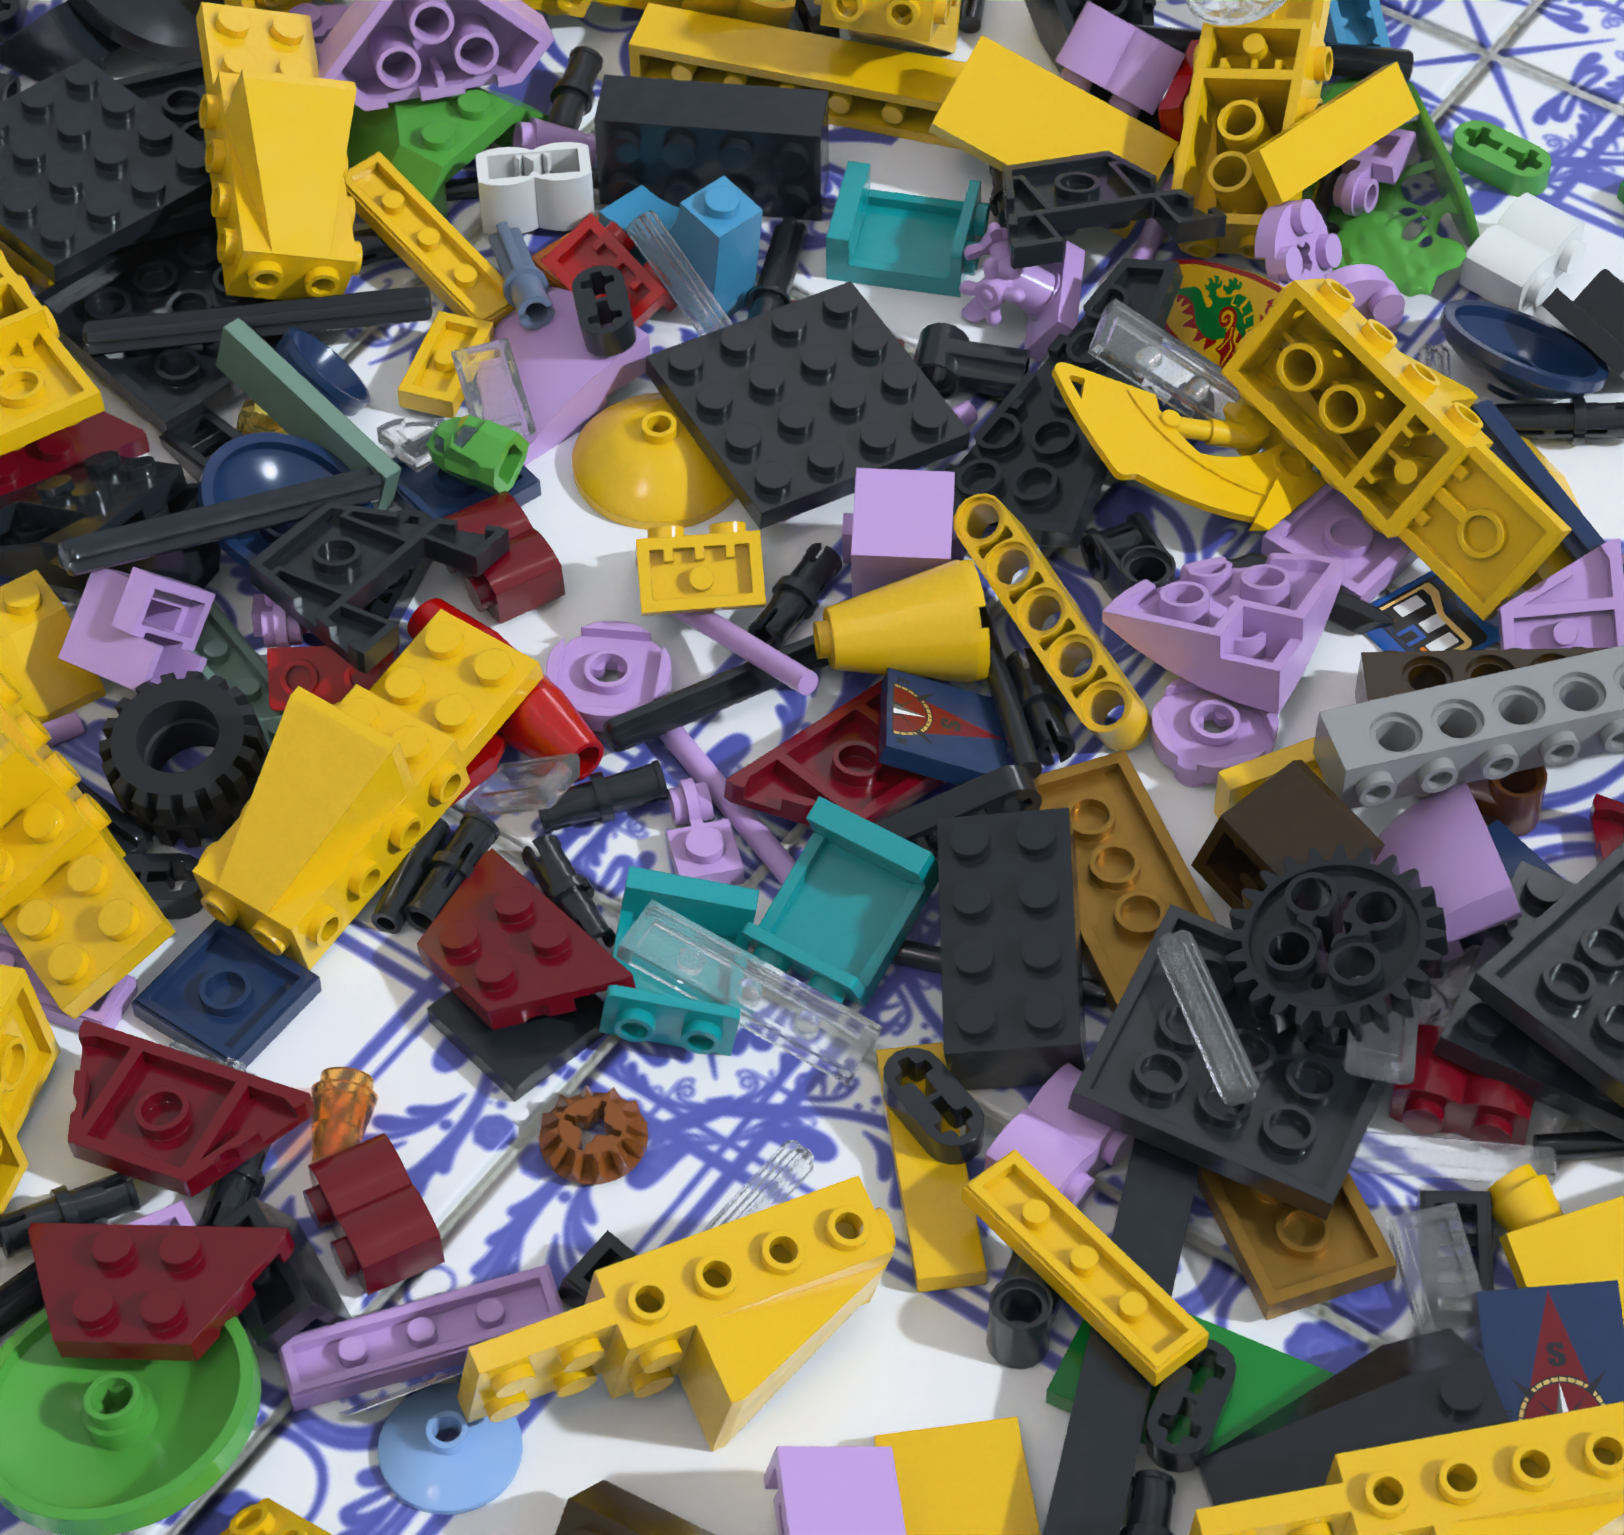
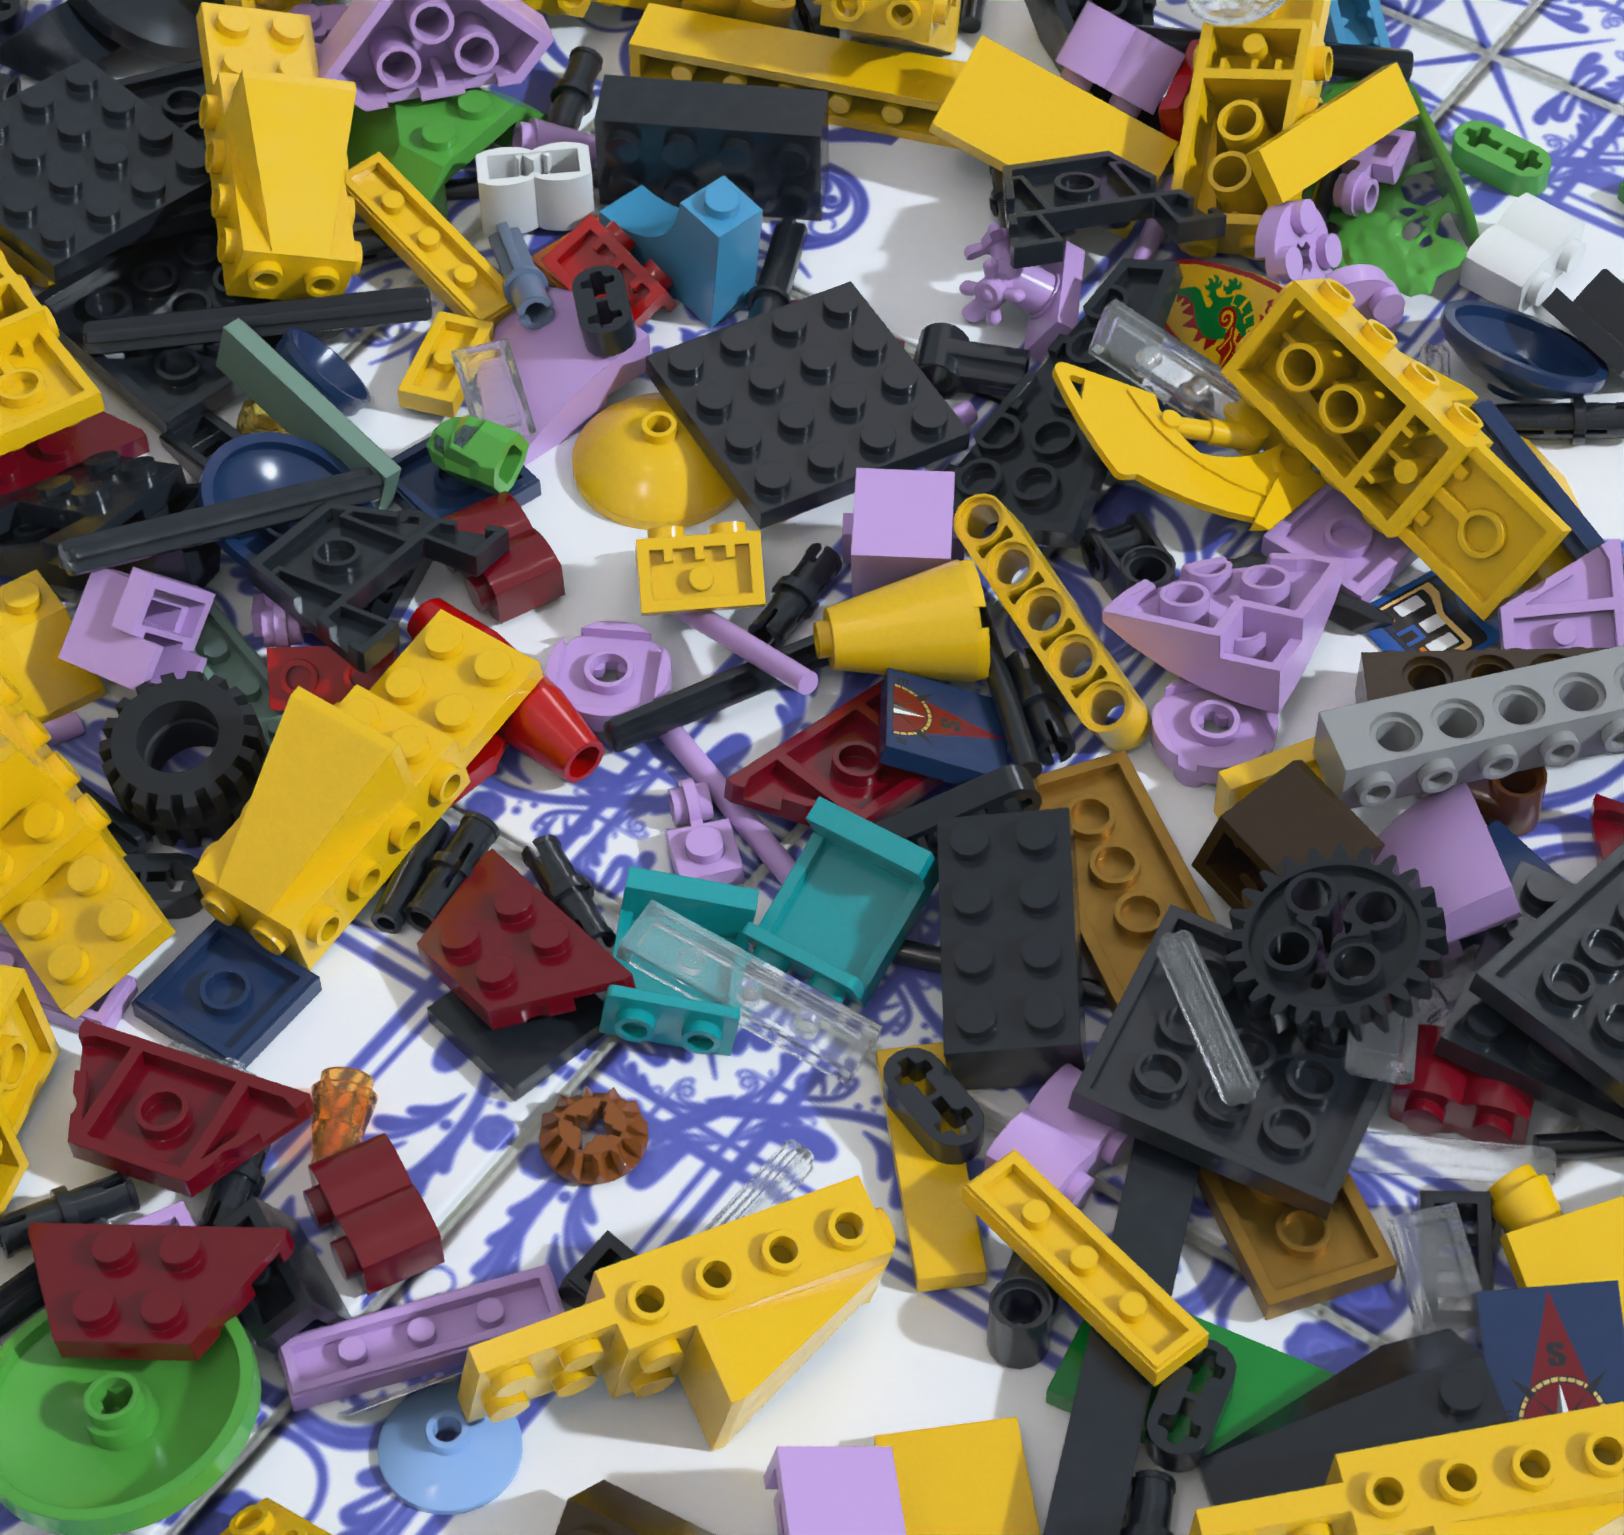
(408, 440): clear tile -> none
(525, 785): clear tile -> none
(605, 796): black pin -> none
(677, 273): clear axle -> none
(902, 237): teal panel -> none

